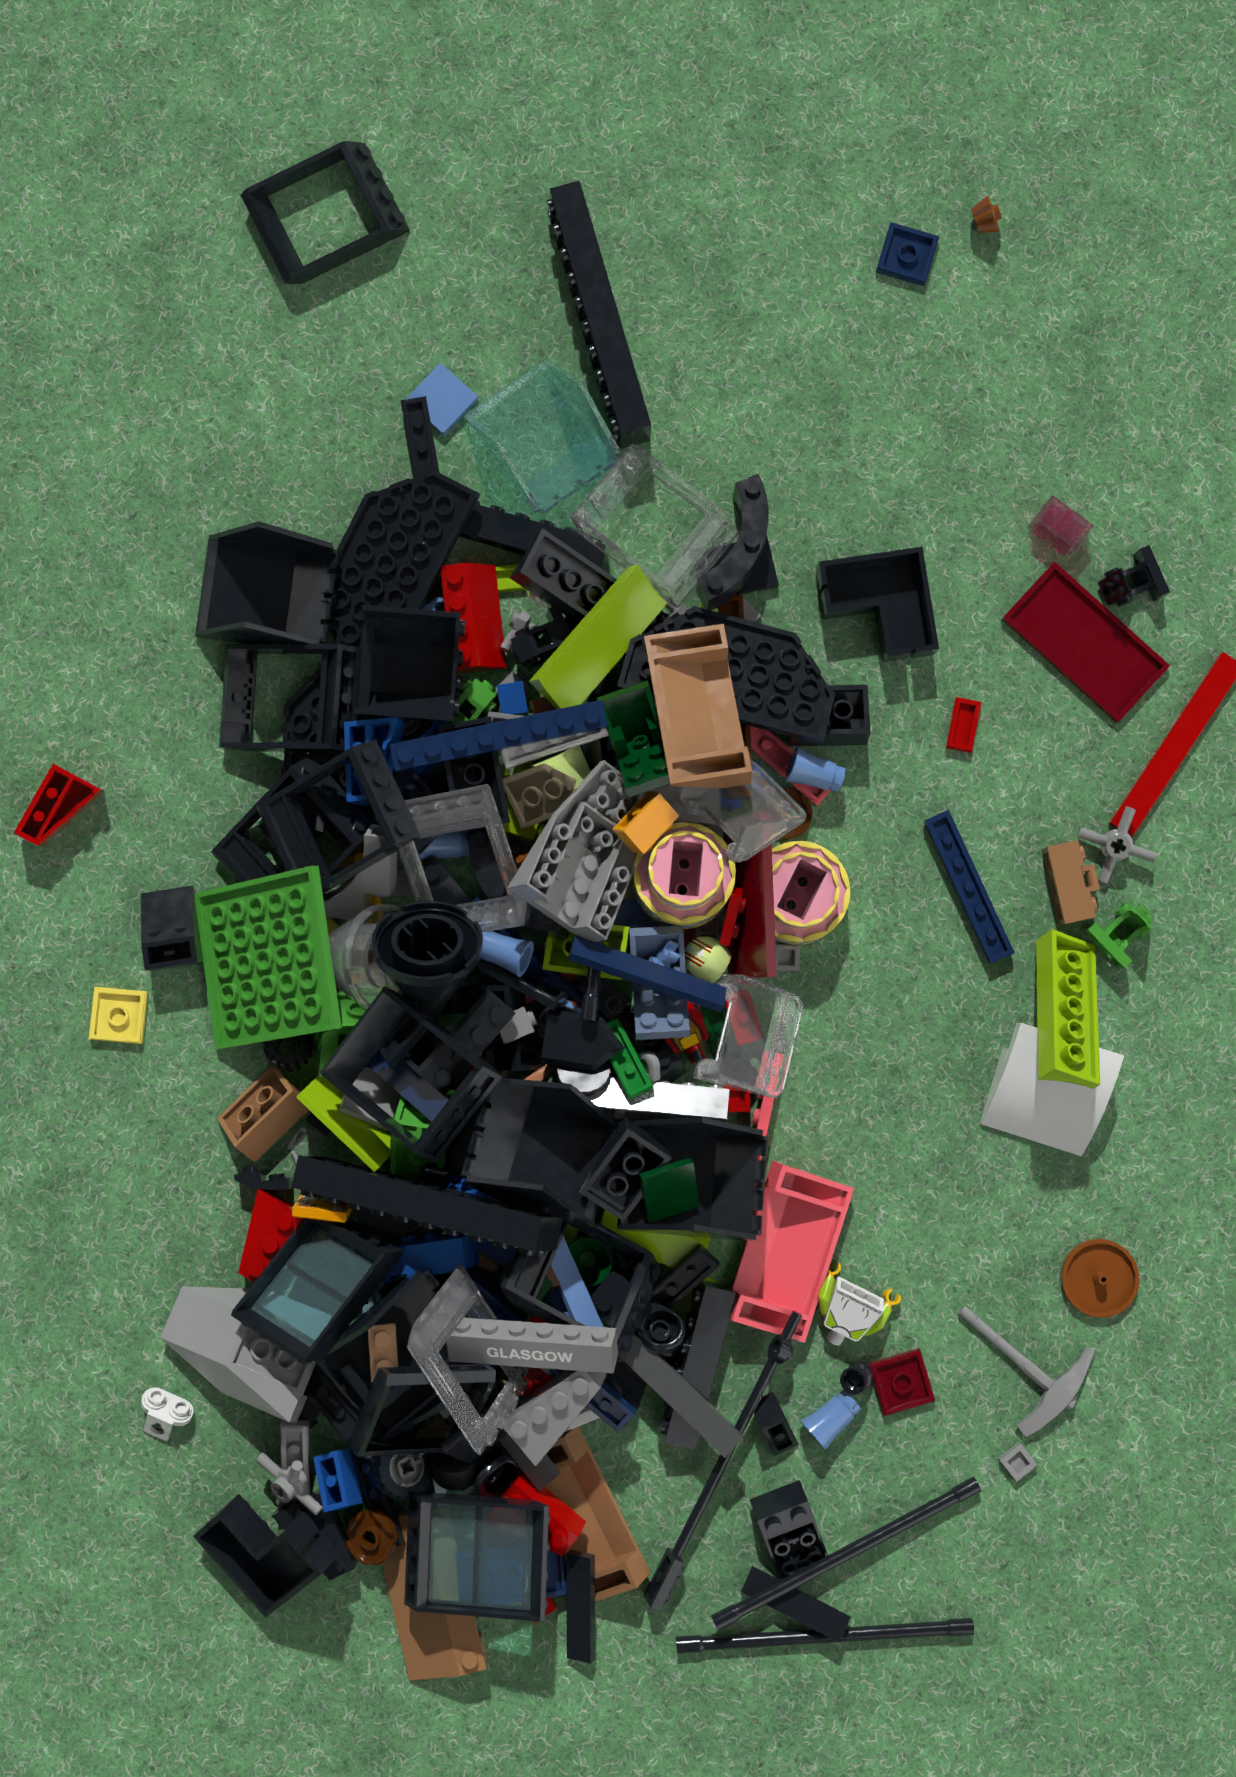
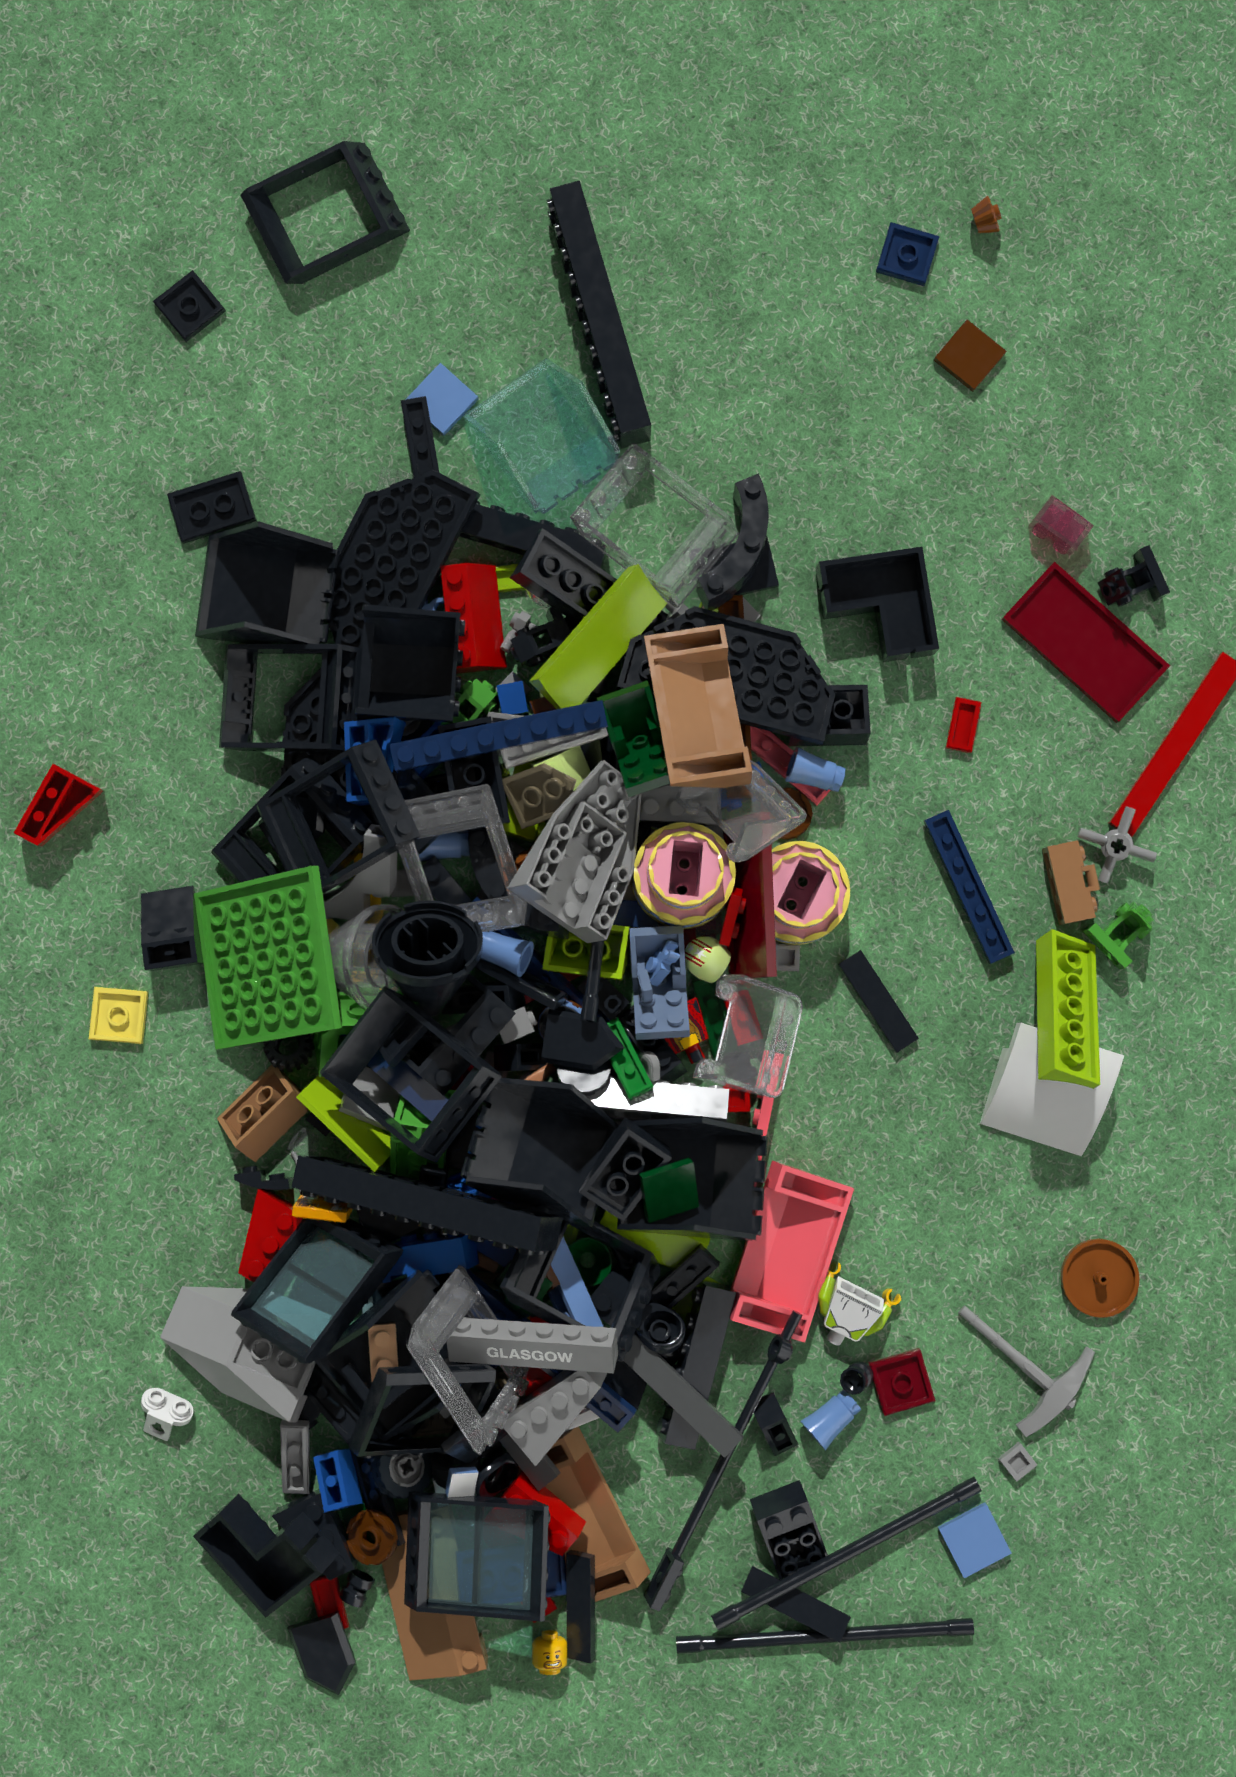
(189, 306): none -> black tile
(211, 507): none -> black tile
(289, 1483): light grey bar -> none
(323, 1651): none -> black tile
(327, 1598): none -> red tile
(355, 1591): none -> black wheel
(461, 1482): none -> white tile
(549, 1653): none -> yellow head
(646, 823): light orange brick -> none
(647, 973): dark blue tile -> none
(878, 1001): none -> black tile
(970, 355): none -> reddish brown tile
(974, 1540): none -> medium blue tile

